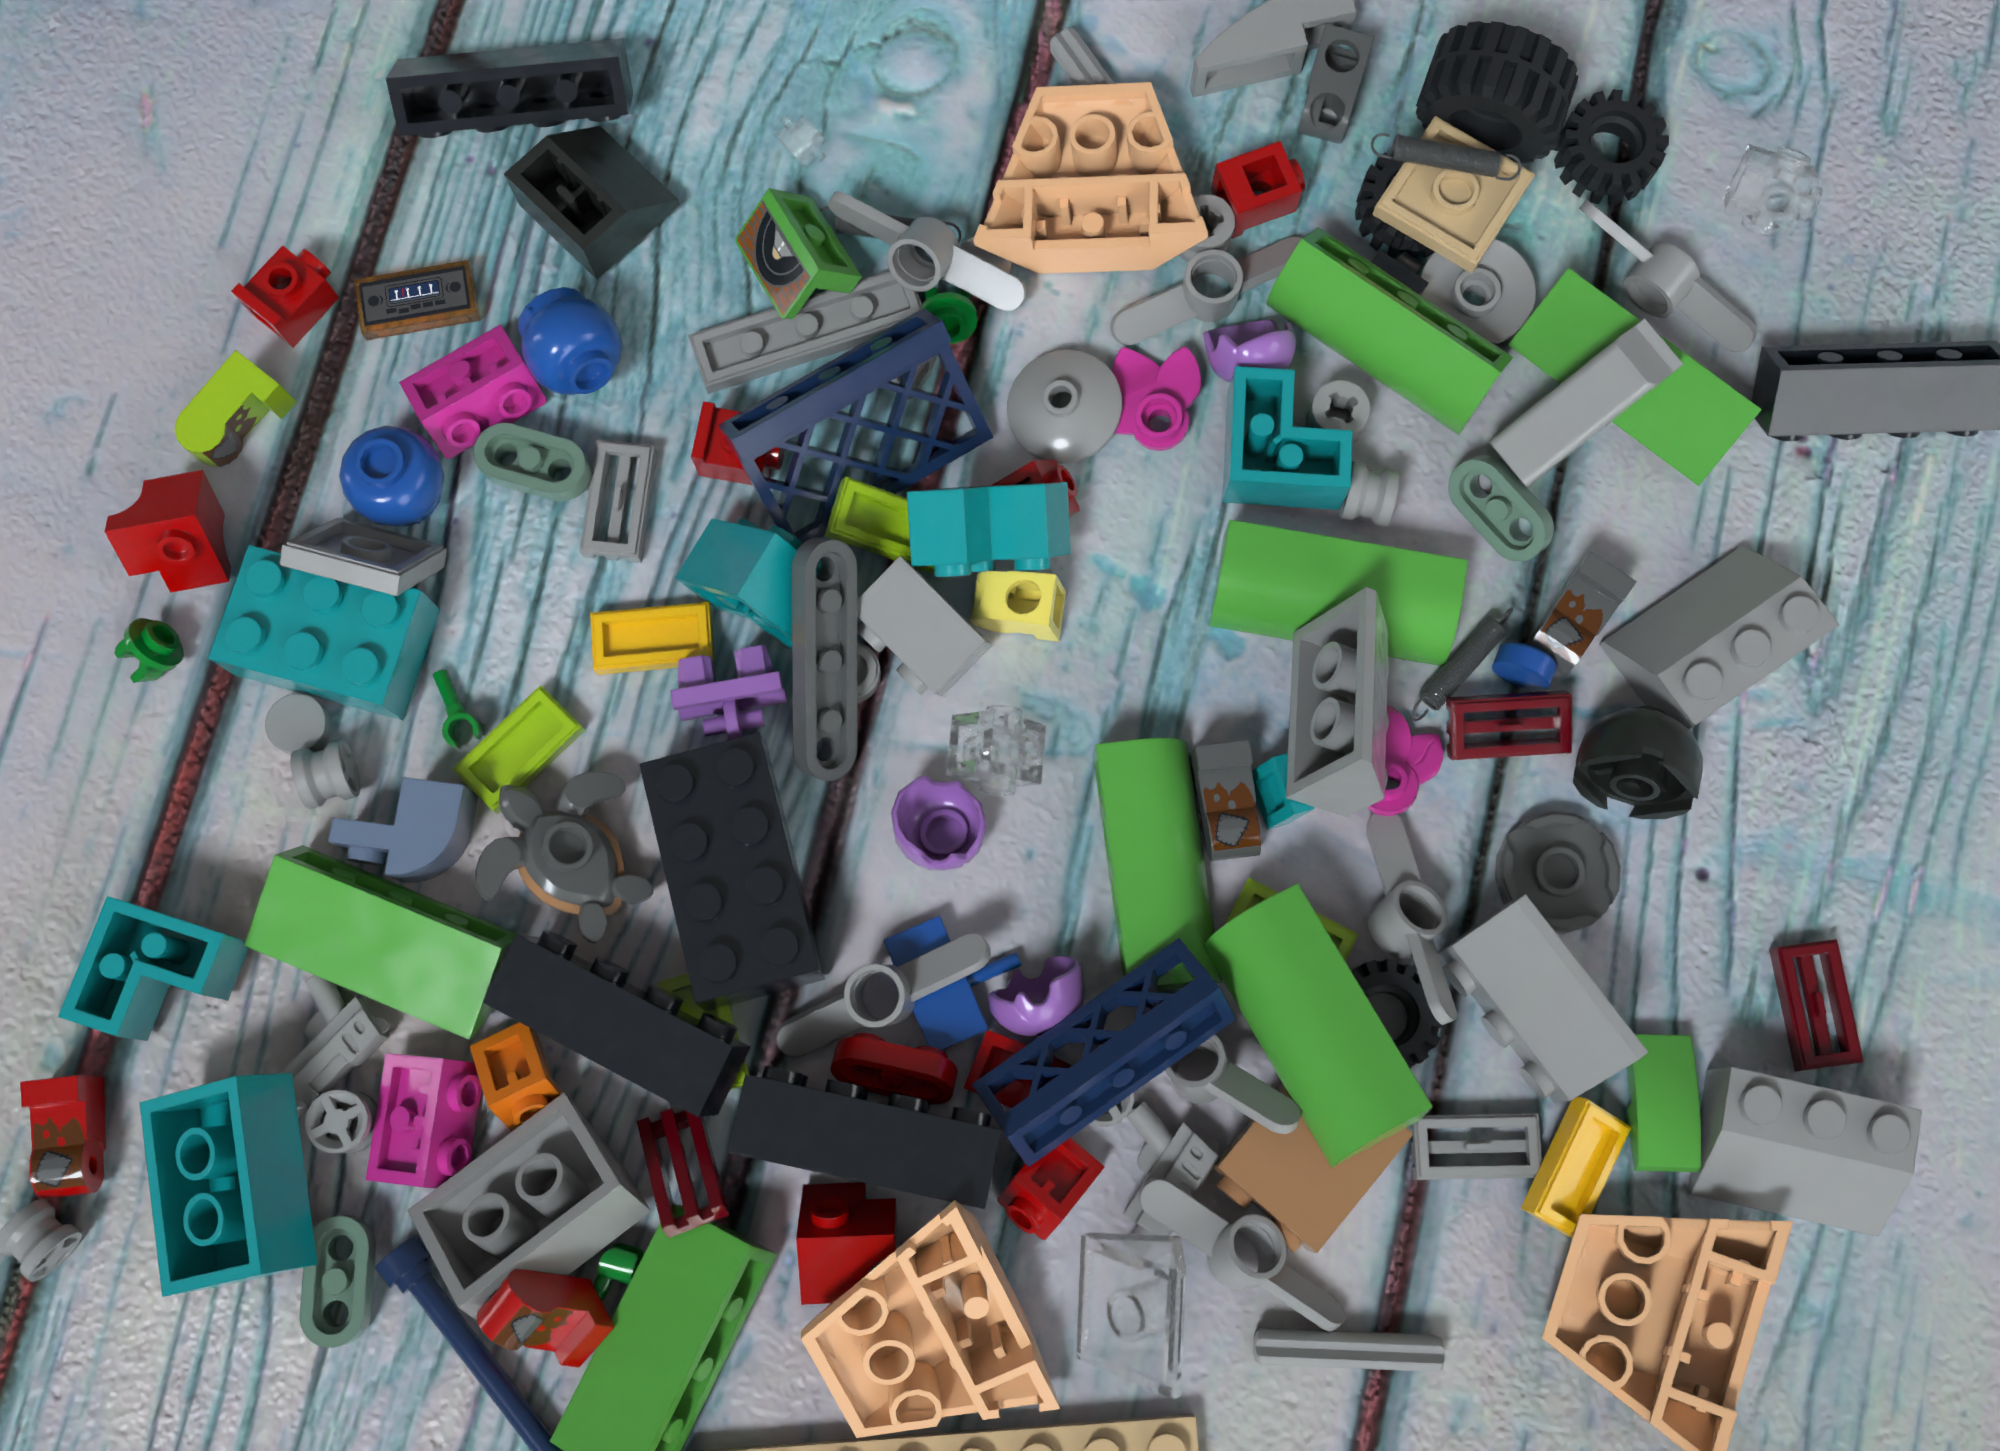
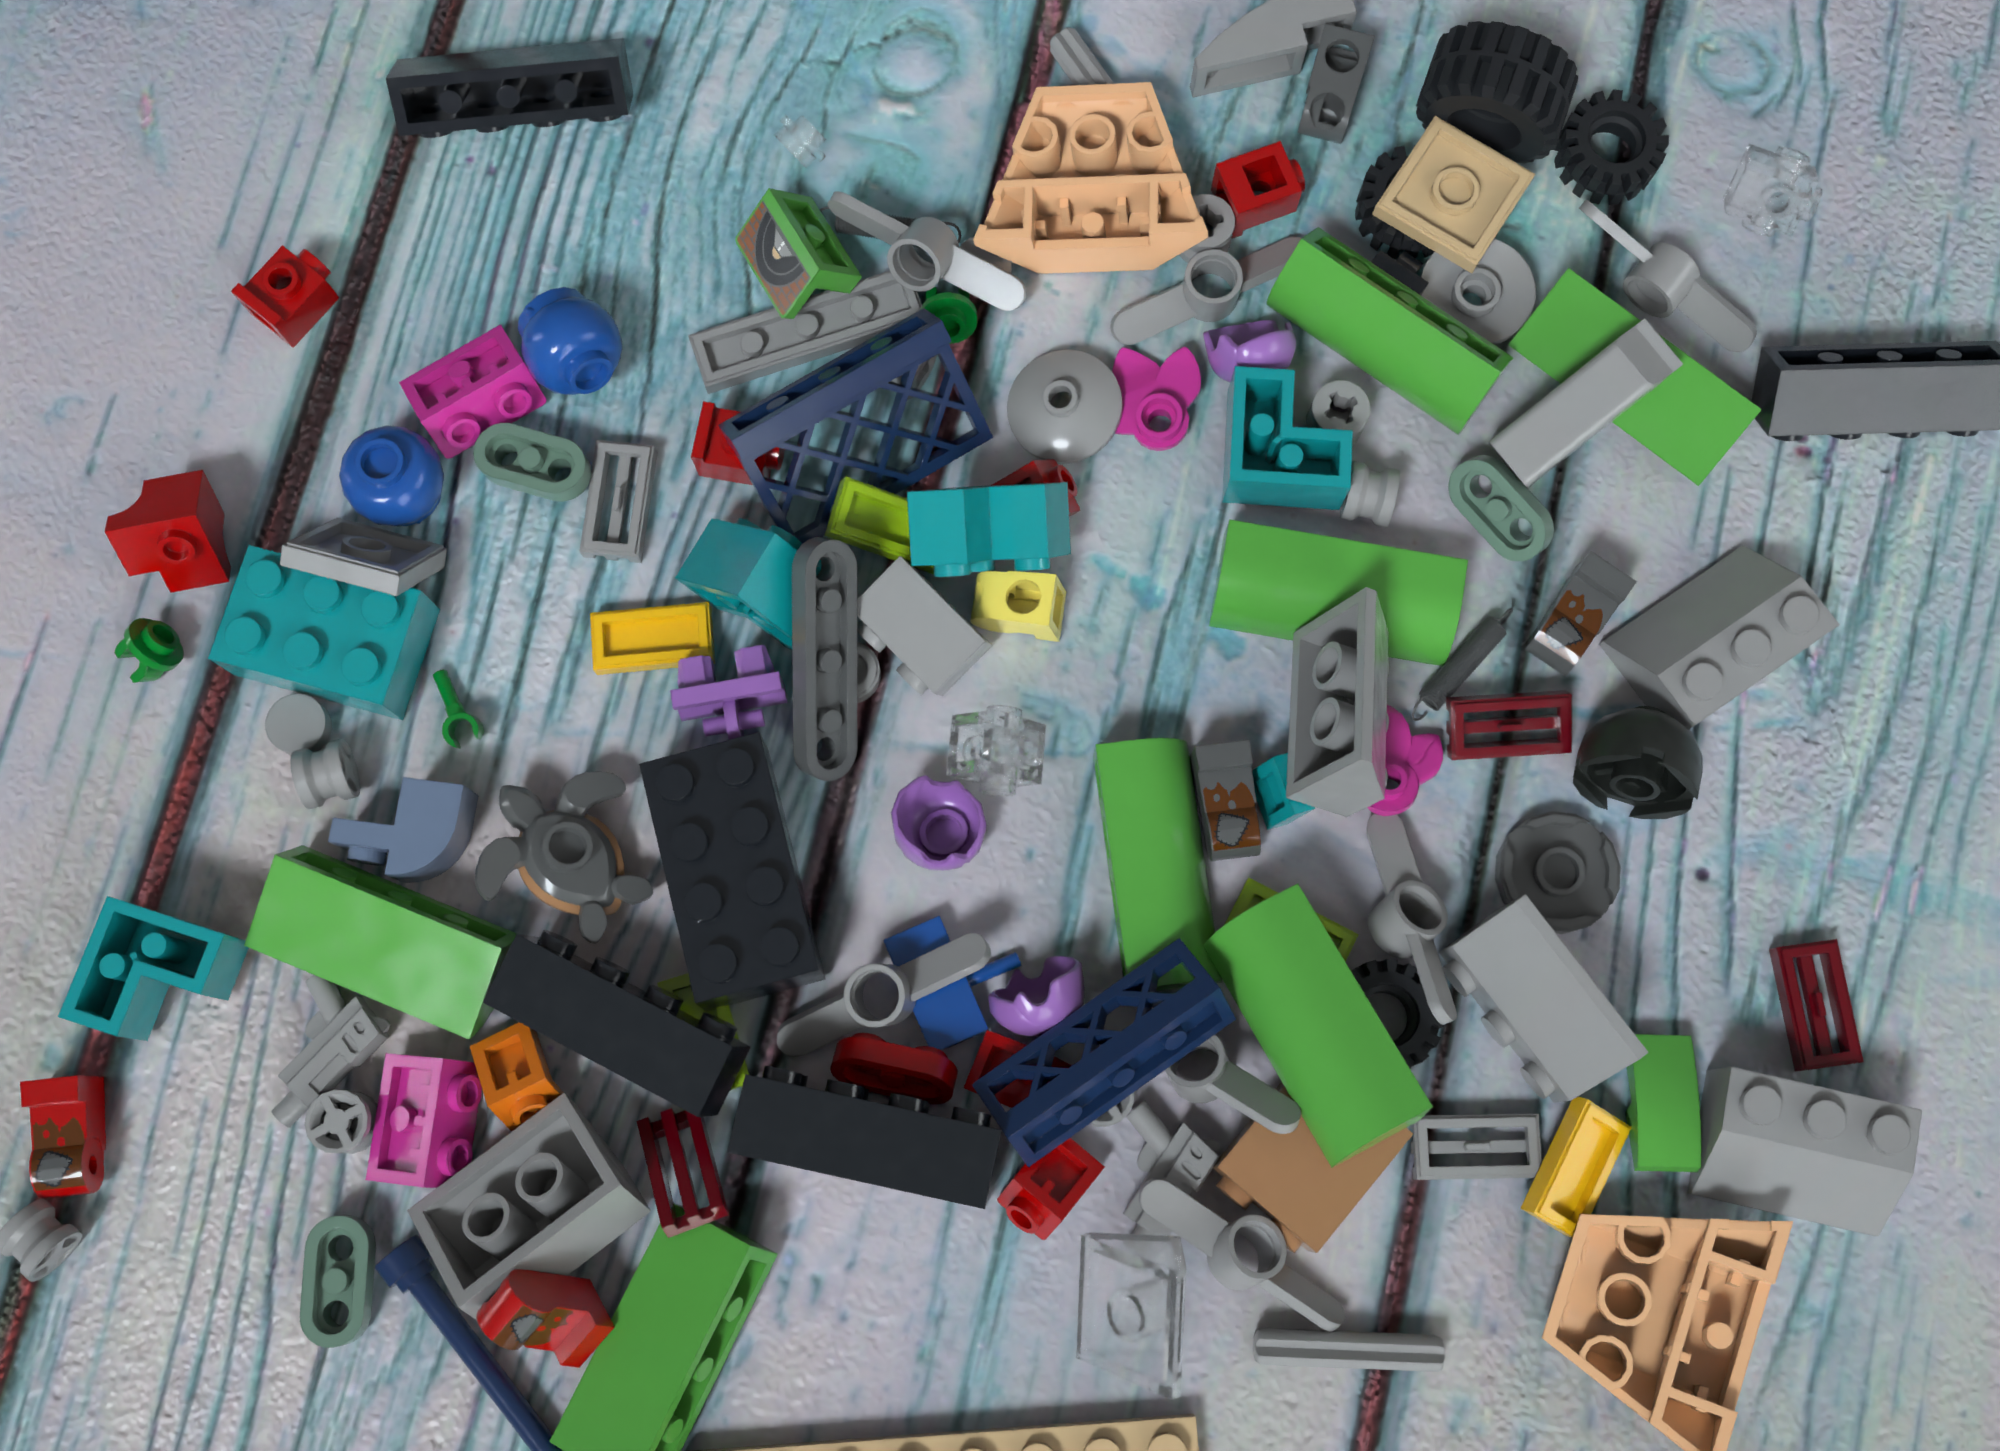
(227, 1183): teal brick -> none
(228, 410): lime leg -> none
(417, 300): tile -> none
(519, 747): lime tile -> none
(589, 195): pearl dark grey slope -> none
(616, 1264): green hand -> none
(841, 1238): red brick -> none
(929, 1335): light nougat wedge -> none
(1446, 156): dark grey piece -> none
(1524, 666): blue tile -> none

